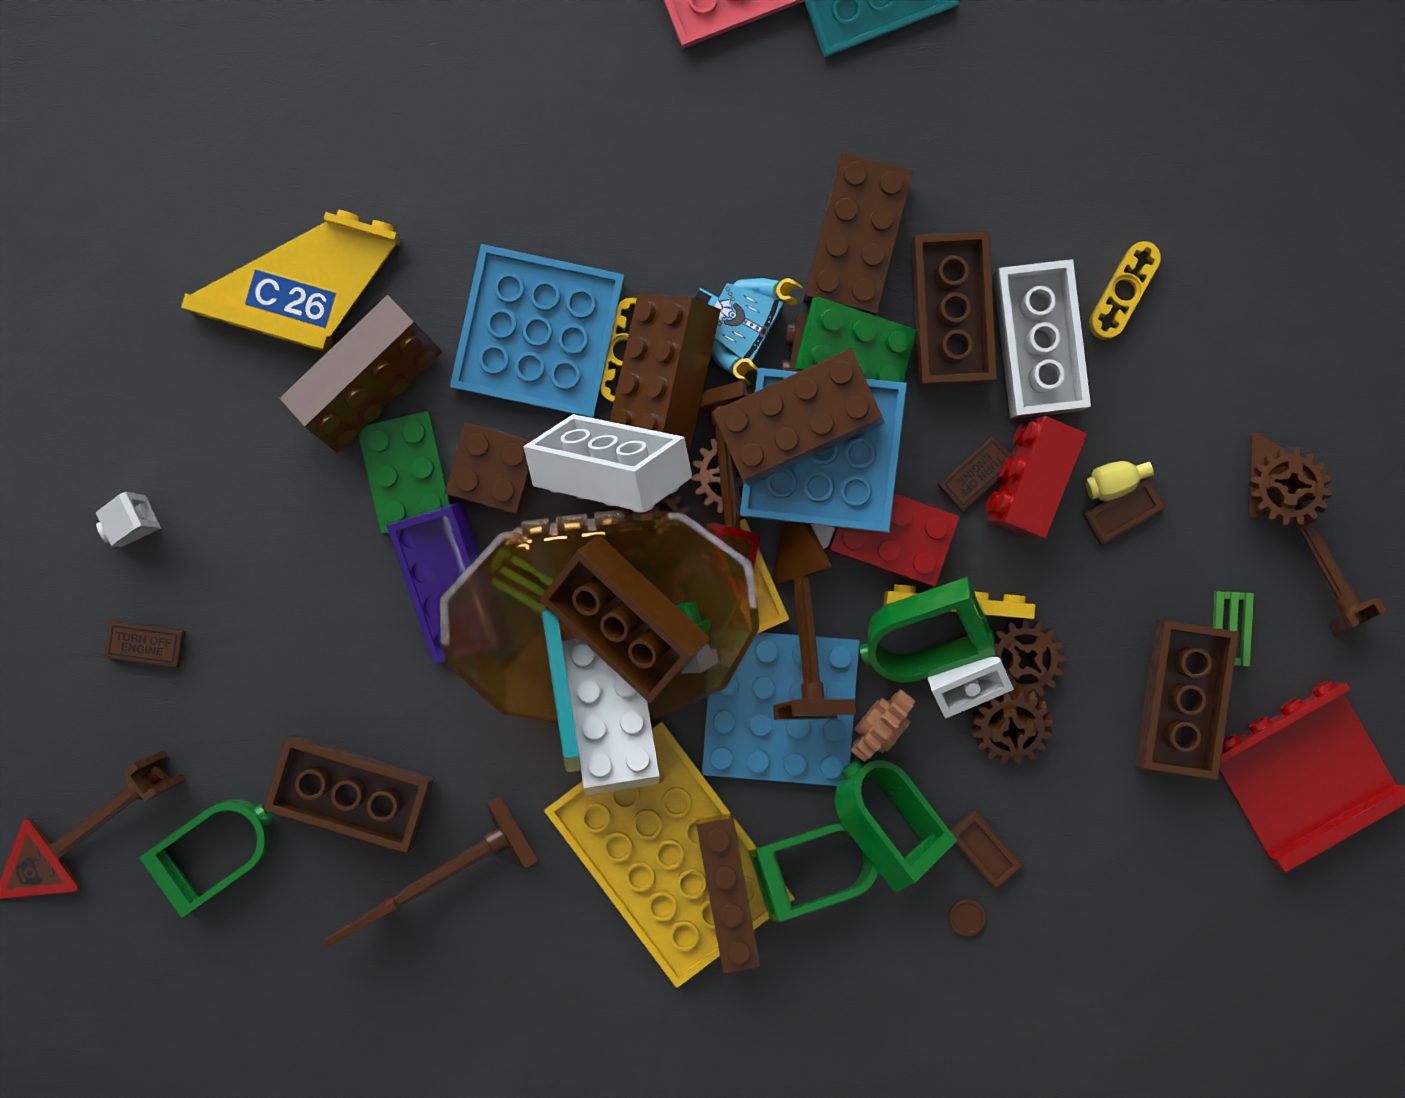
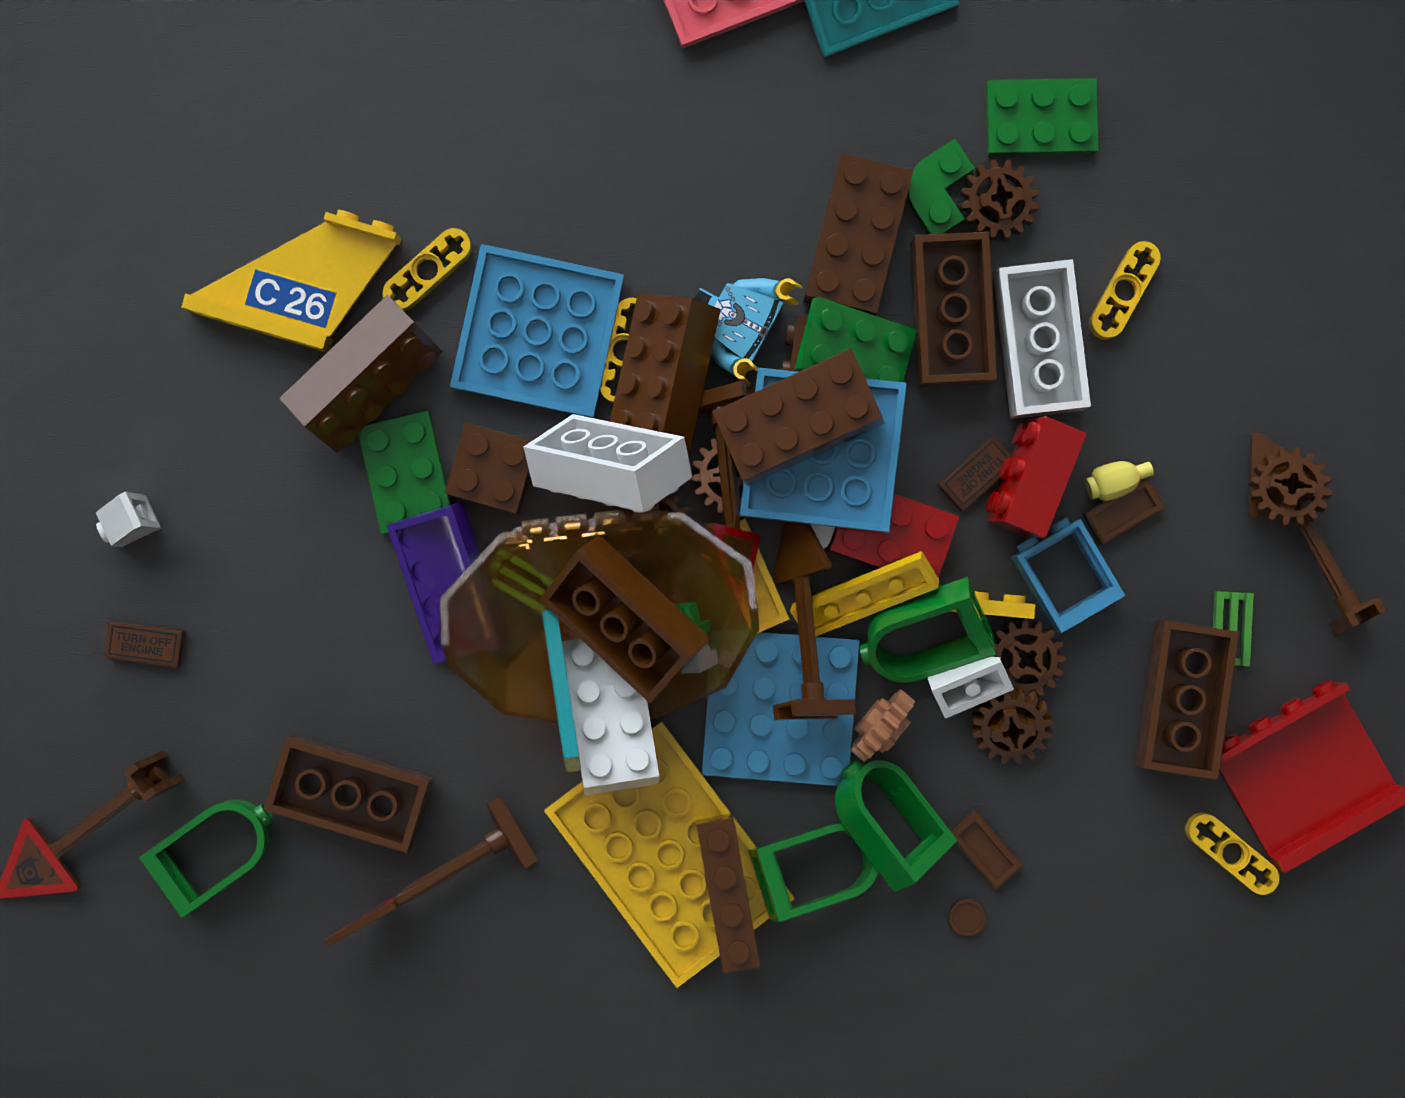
(427, 254): none -> yellow beam
(871, 593): none -> yellow plate
(928, 188): none -> green plate
(1014, 196): none -> reddish brown gear
(1041, 117): none -> green plate
(1088, 606): none -> dark azure window
(1258, 862): none -> yellow beam

